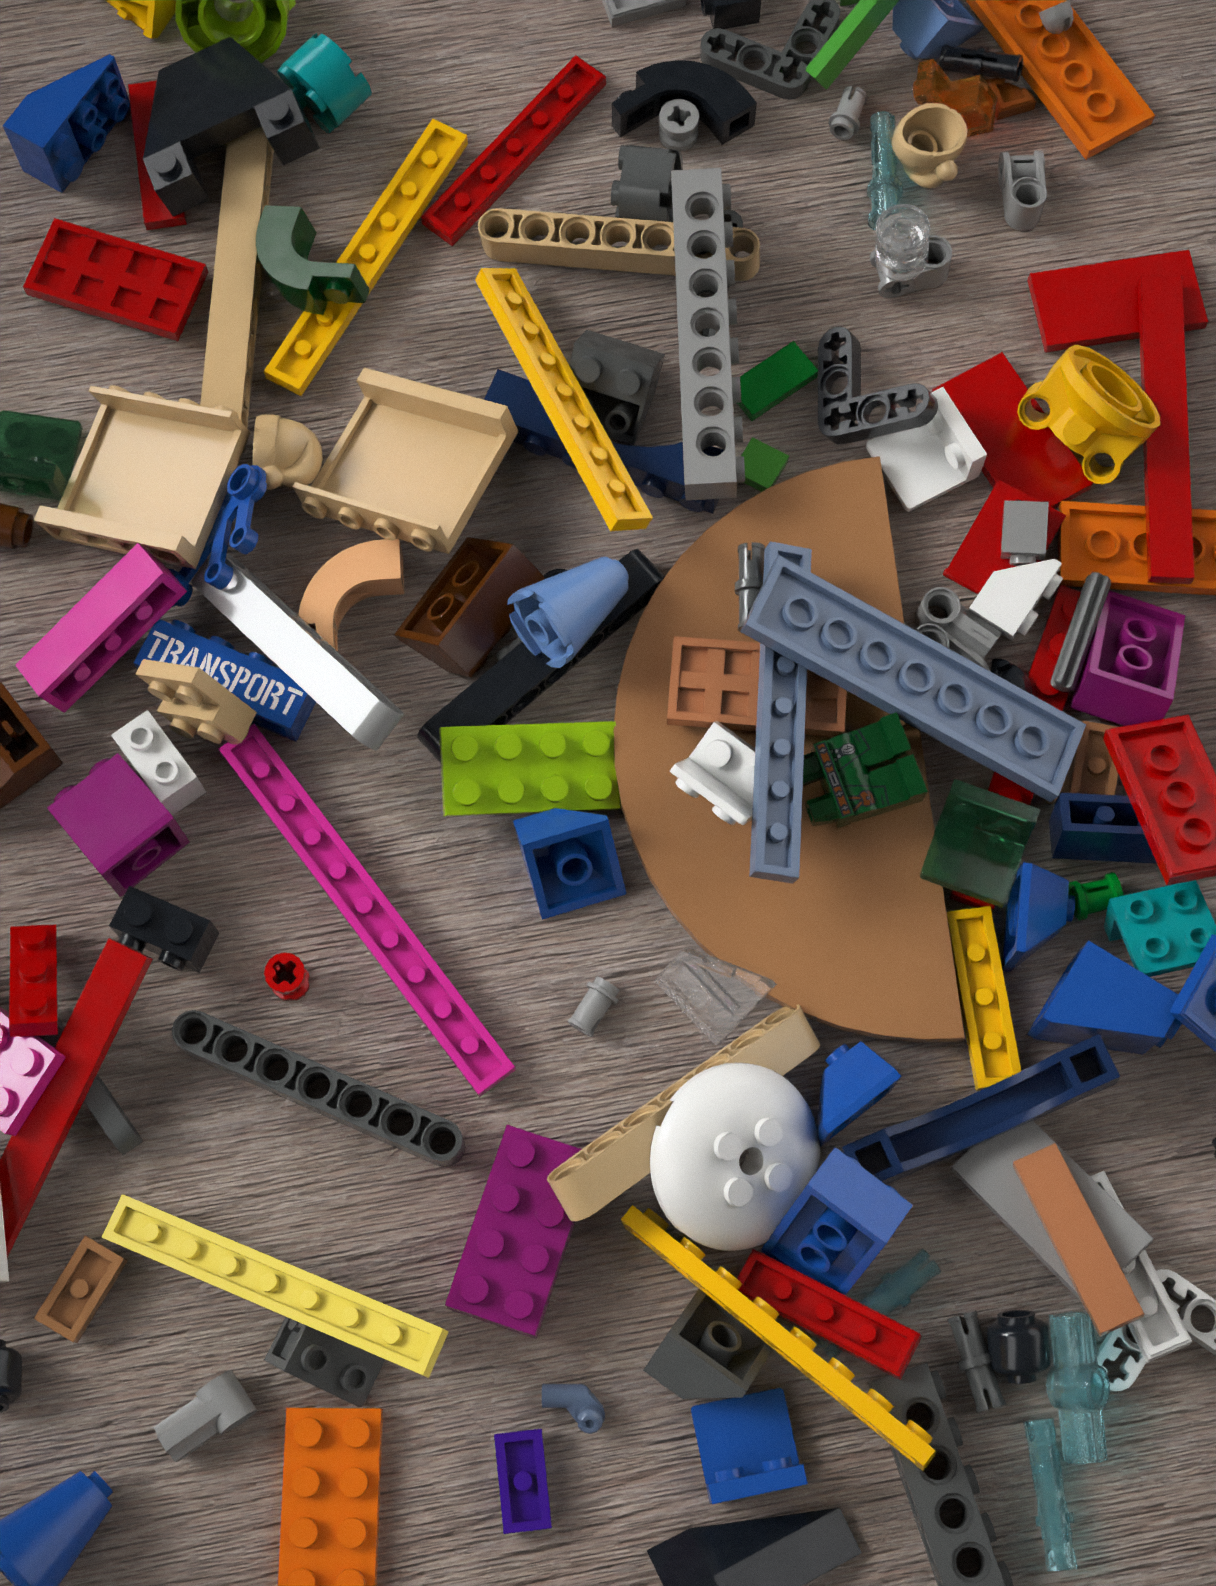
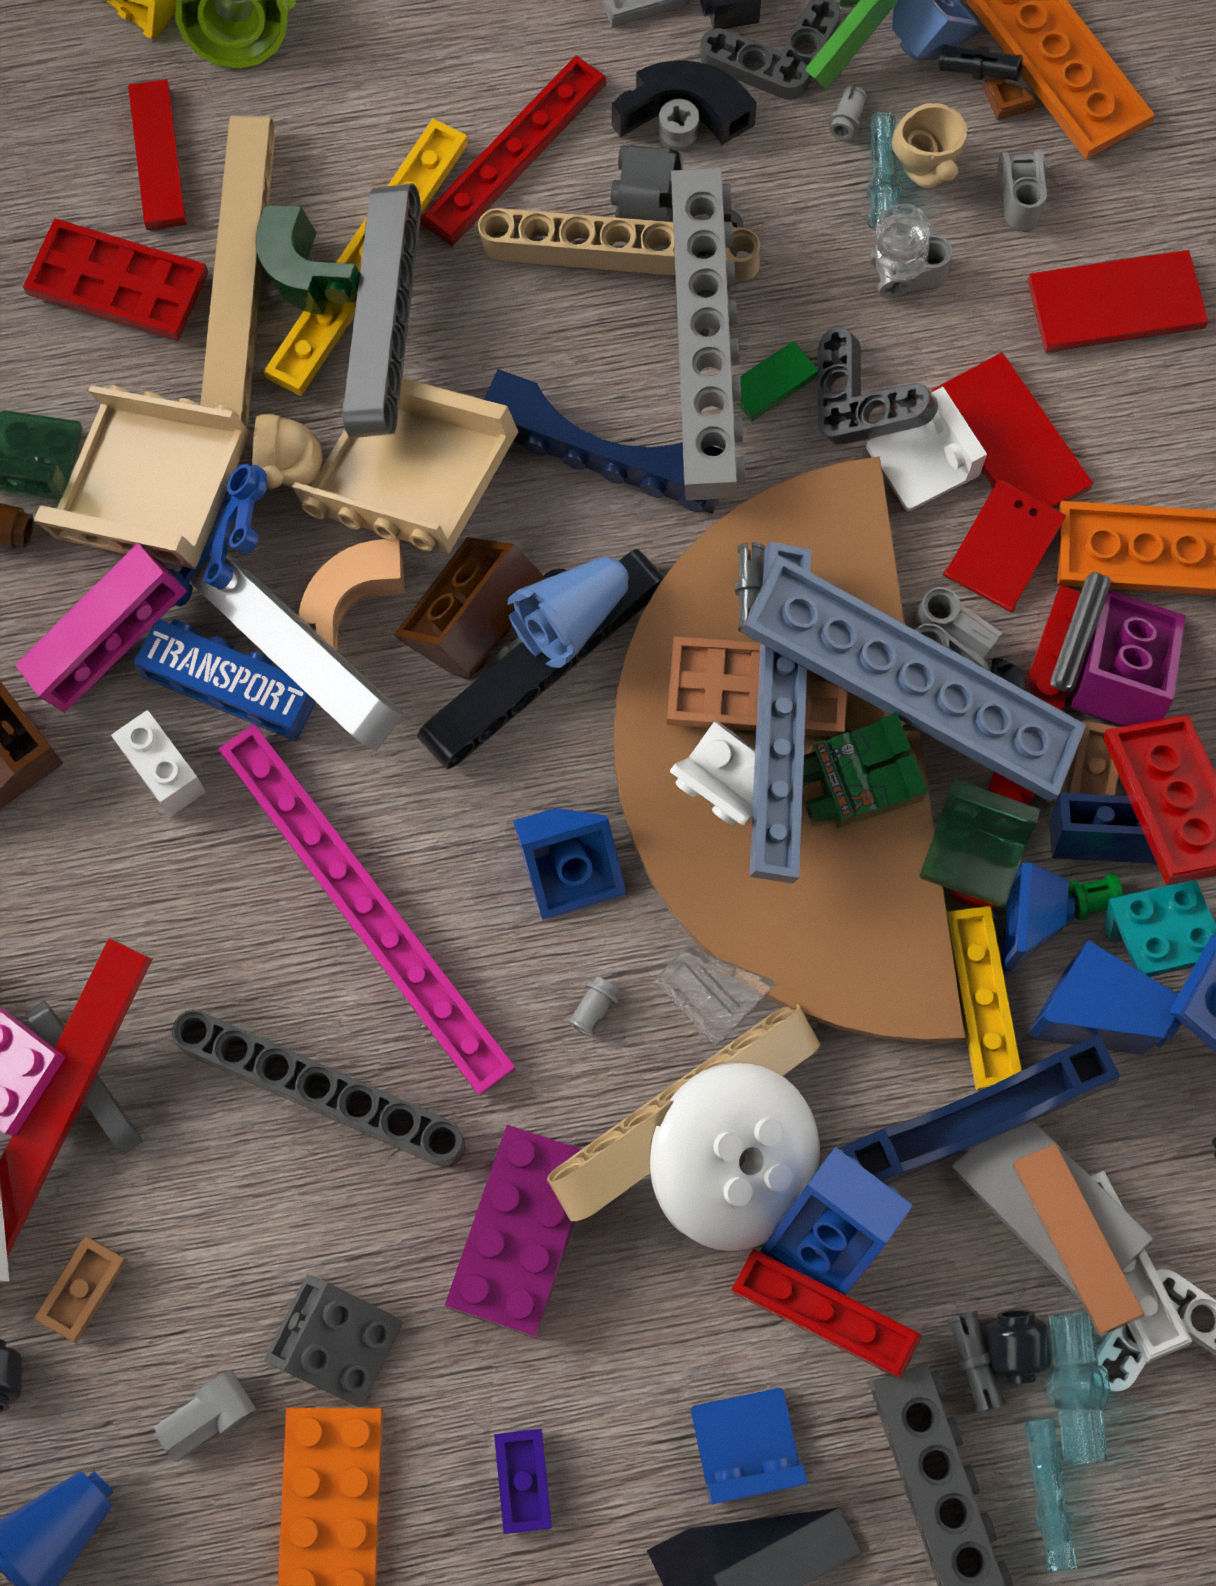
(33, 981): red plate -> none
(67, 122): blue slope -> none
(118, 823): magenta slope -> none
(164, 929): black brick -> none
(196, 702): tan plate -> none
(210, 103): black wedge -> none
(276, 1285): light yellow plate -> none
(291, 964): red bush -> none
(324, 81): teal brick -> none
(382, 311): none -> beam
(528, 768): lime plate -> none
(564, 400): yellow plate -> none
(578, 1401): sand blue arm -> none
(616, 381): dark grey slope -> none
(708, 1353): dark grey slope -> none
(763, 464): bright green tile -> none
(793, 1346): yellow plate -> none
(850, 1087): blue slope -> none
(894, 1290): clear light blue pin -> none
(968, 96): clear orange brick -> none
(1013, 593): white slope -> none
(1024, 531): light grey brick -> none
(1057, 18): light grey hinge -> none
(1092, 410): yellow piece -> none
(1167, 449): red tile -> none

